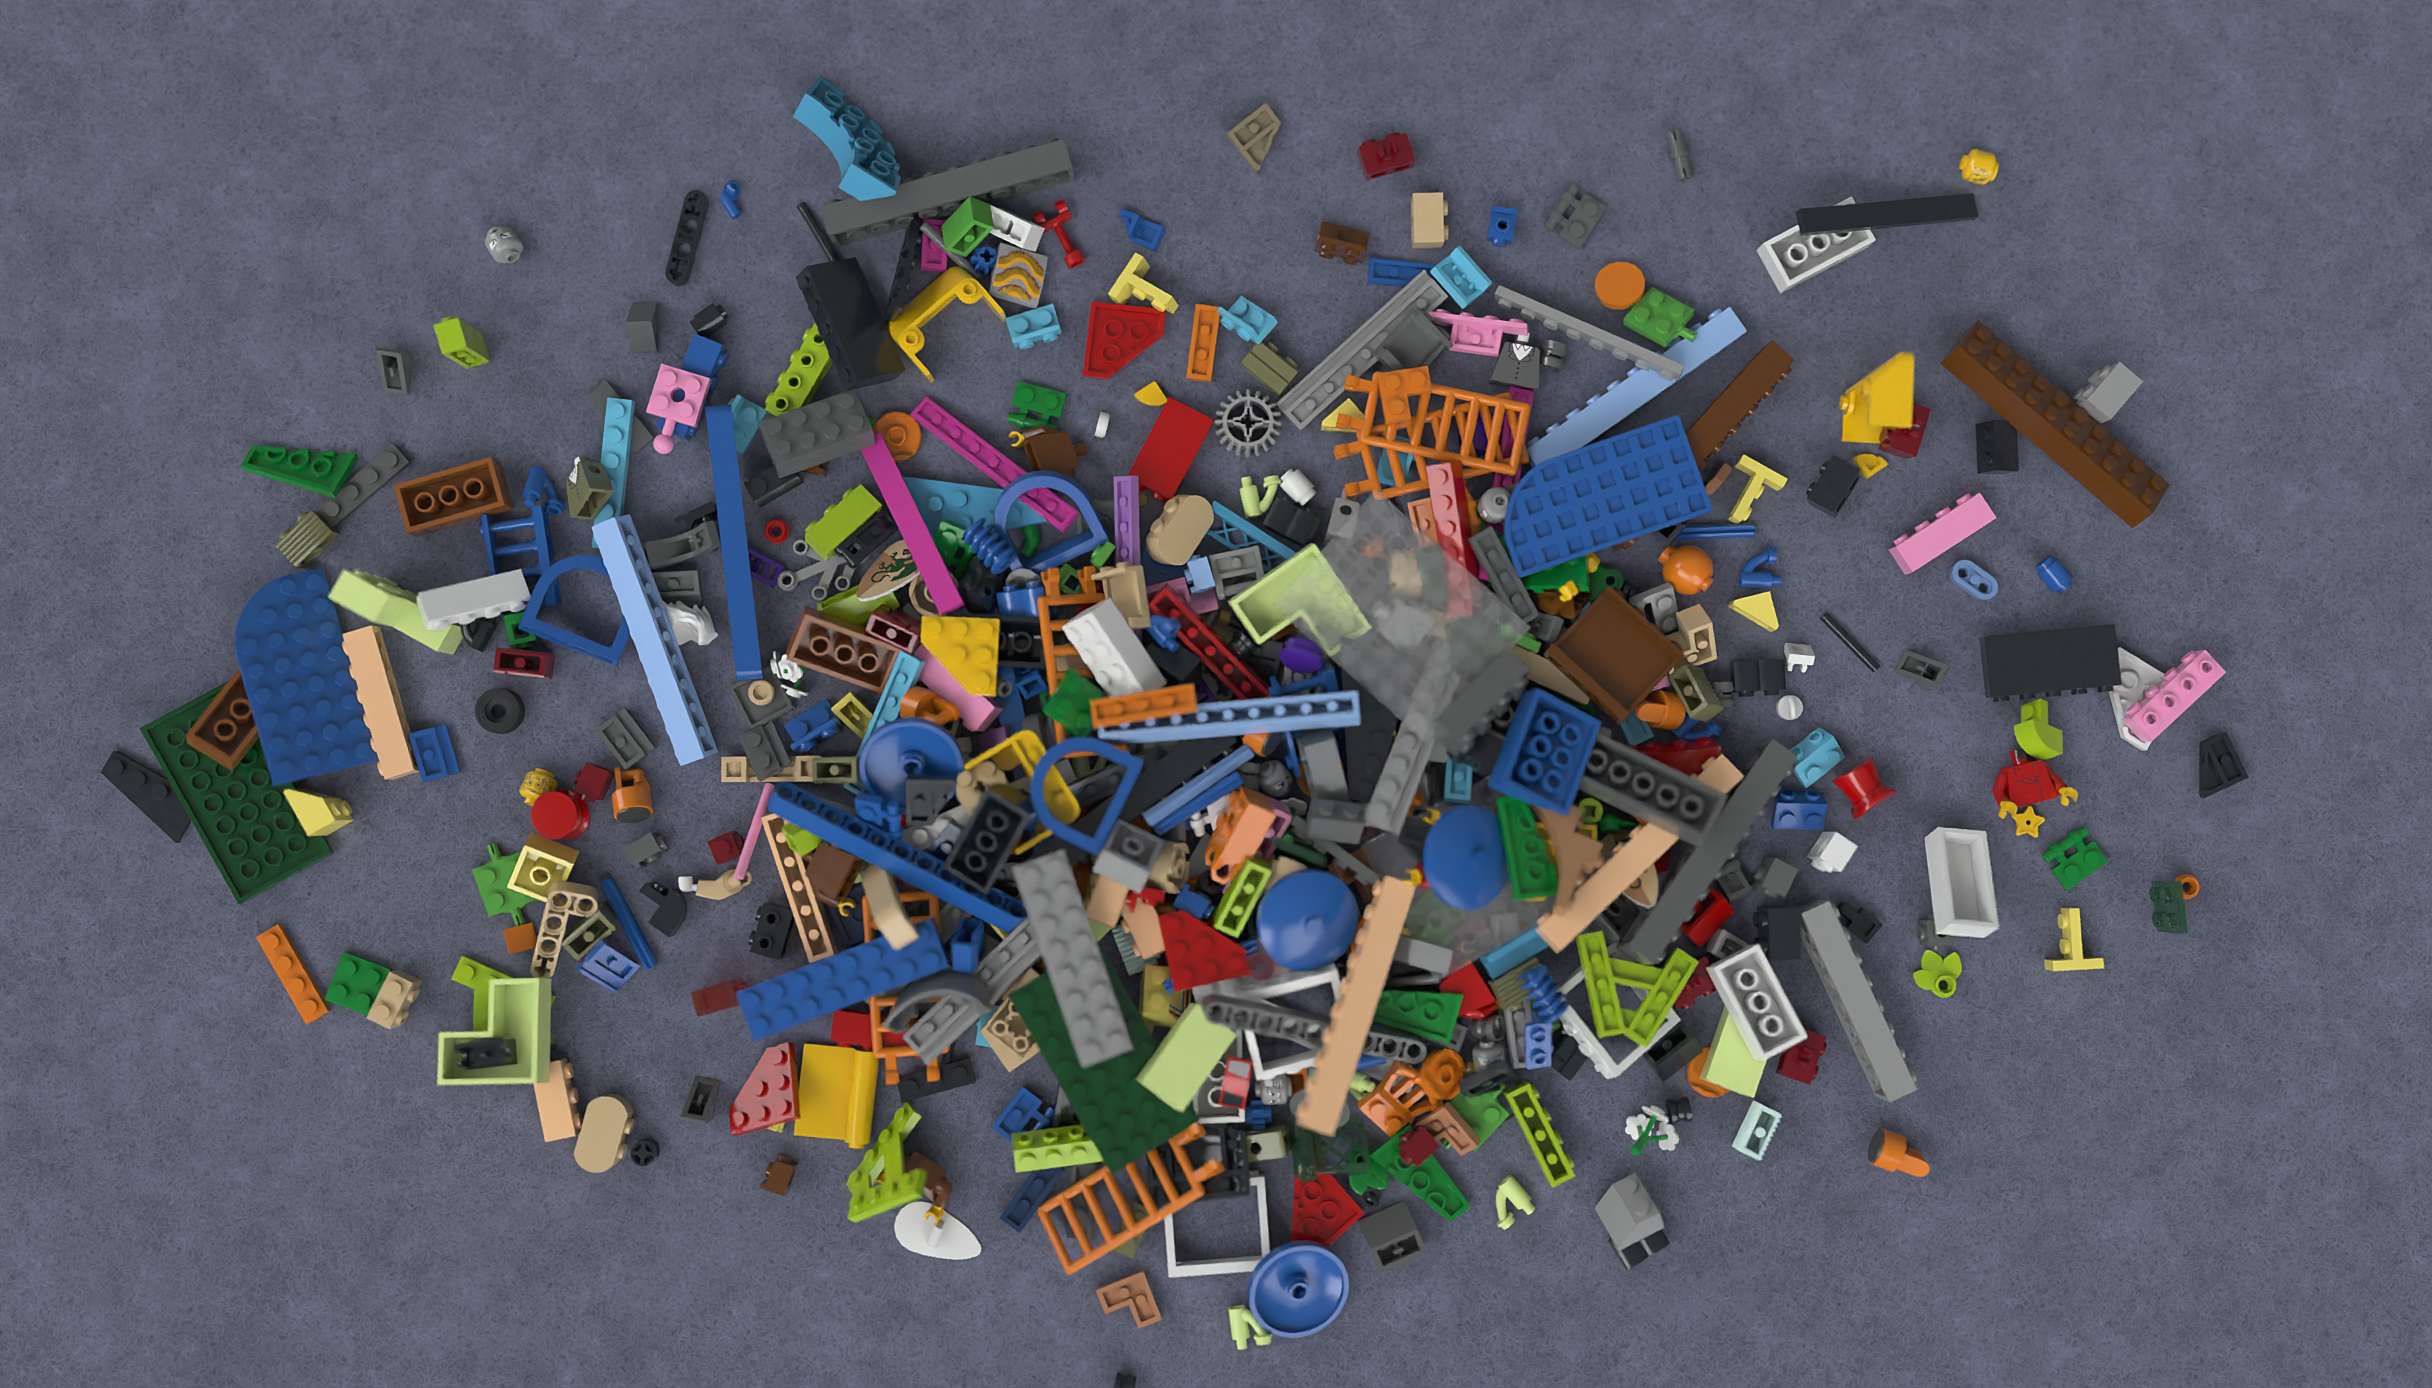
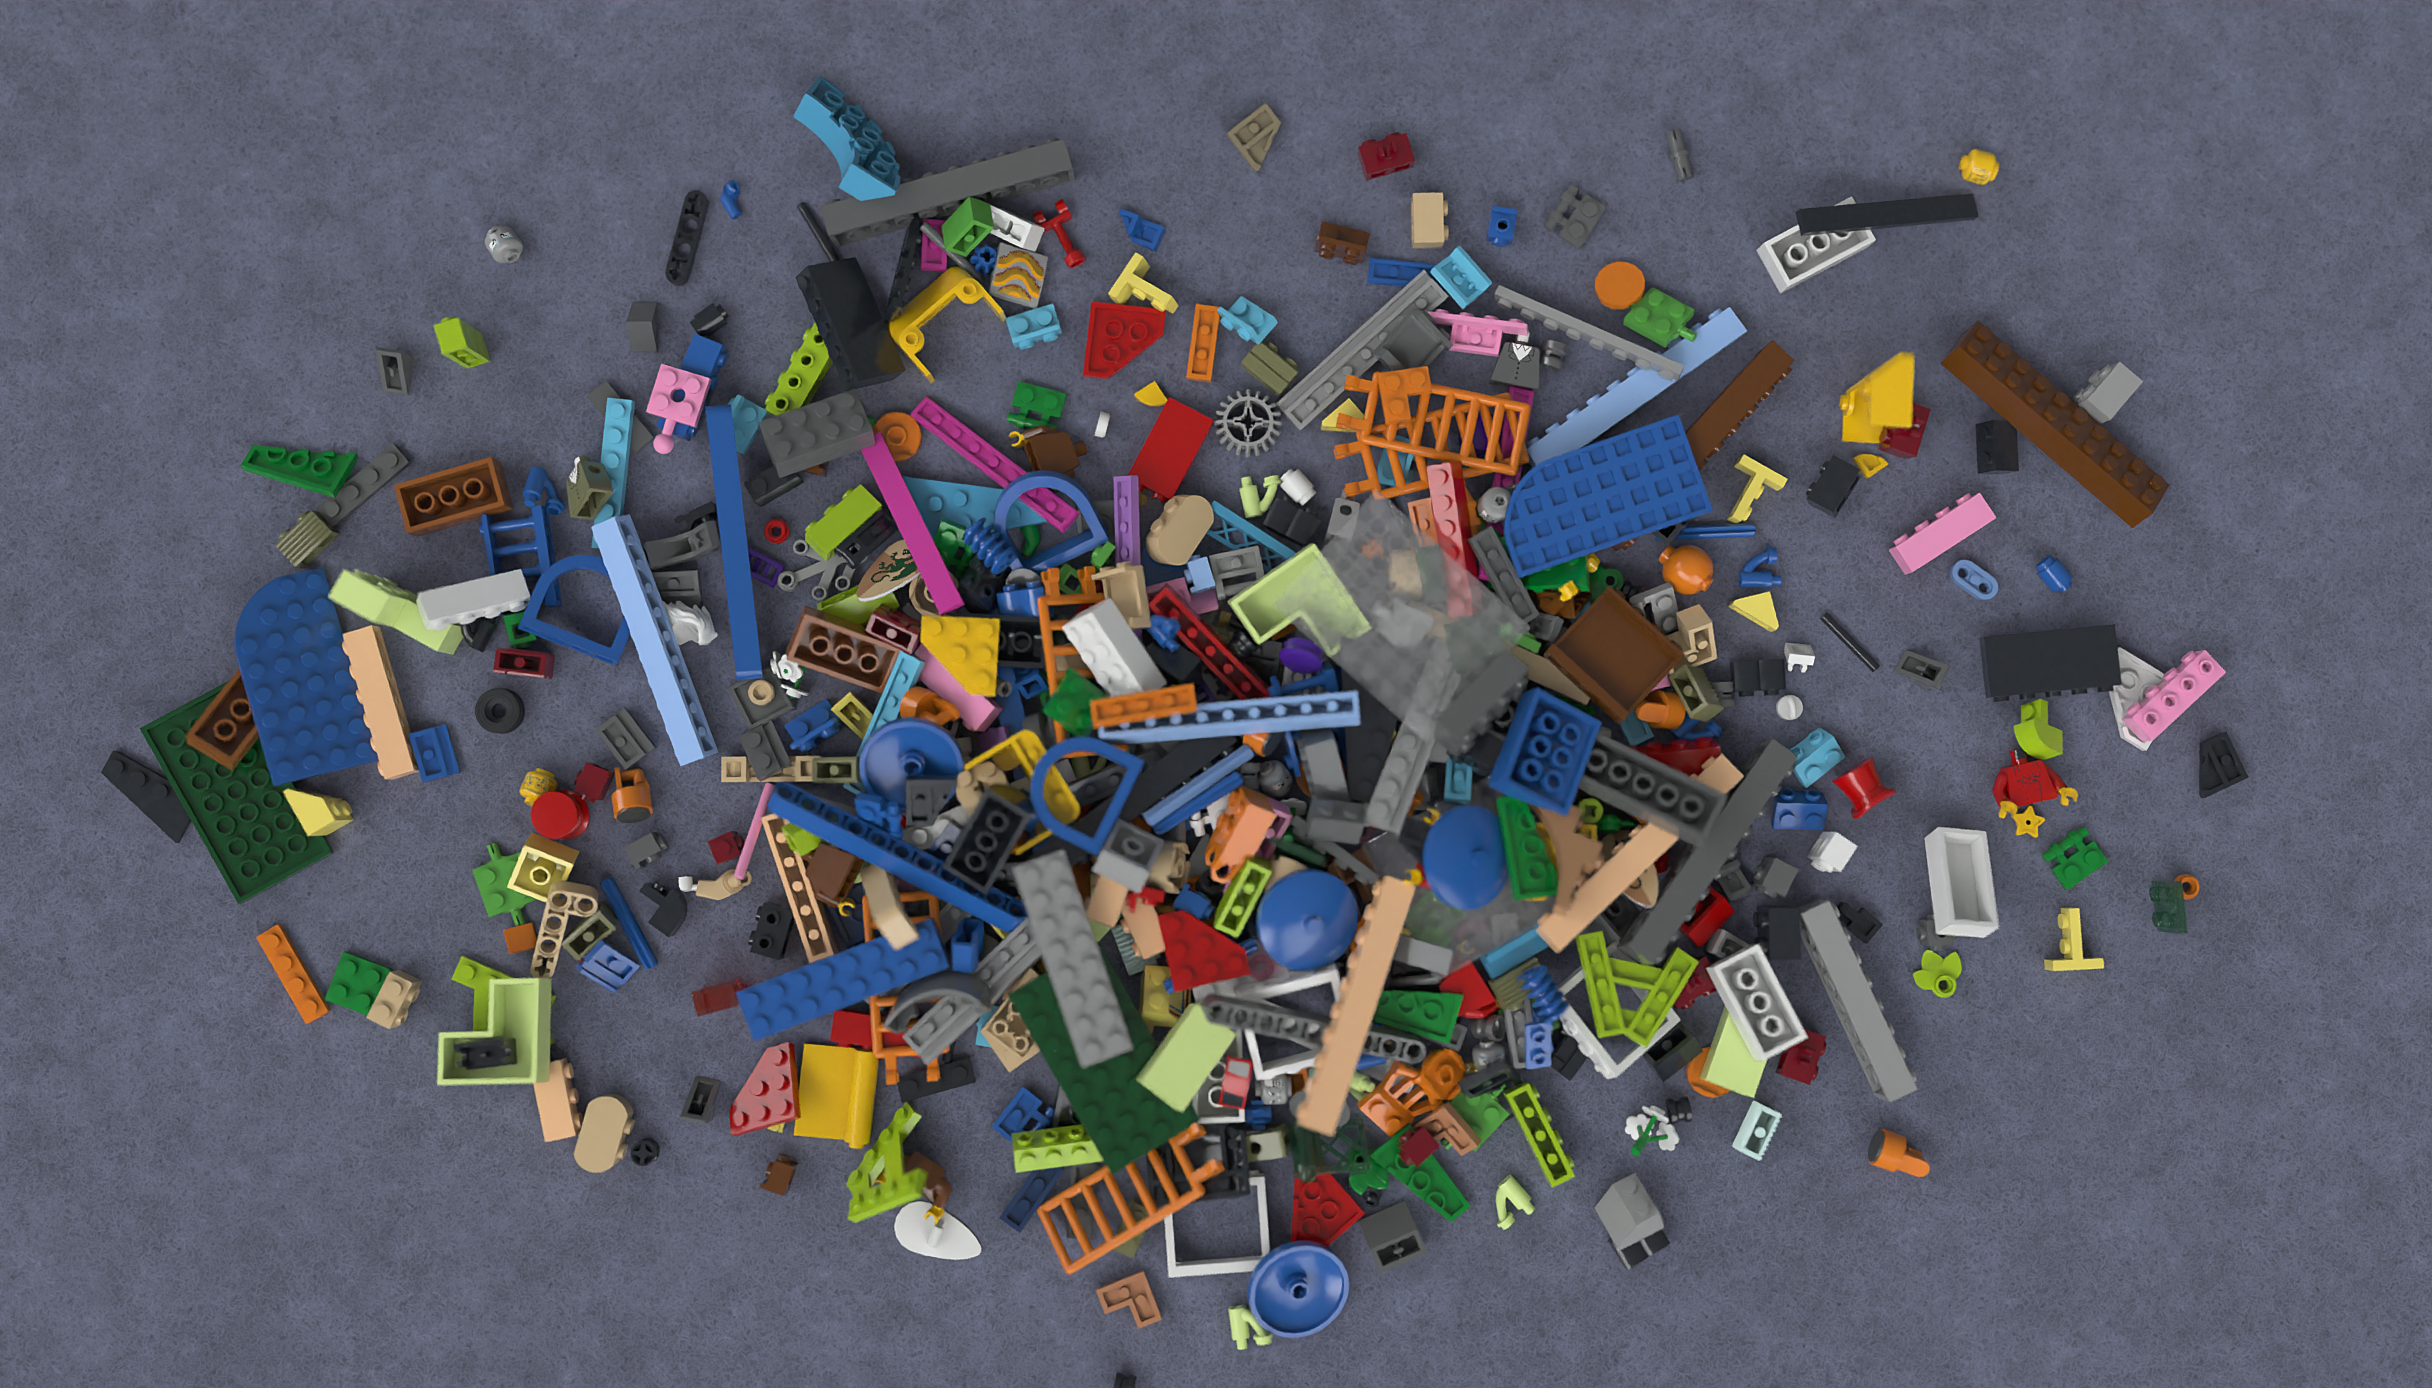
(1718, 478): nougat tile -> none

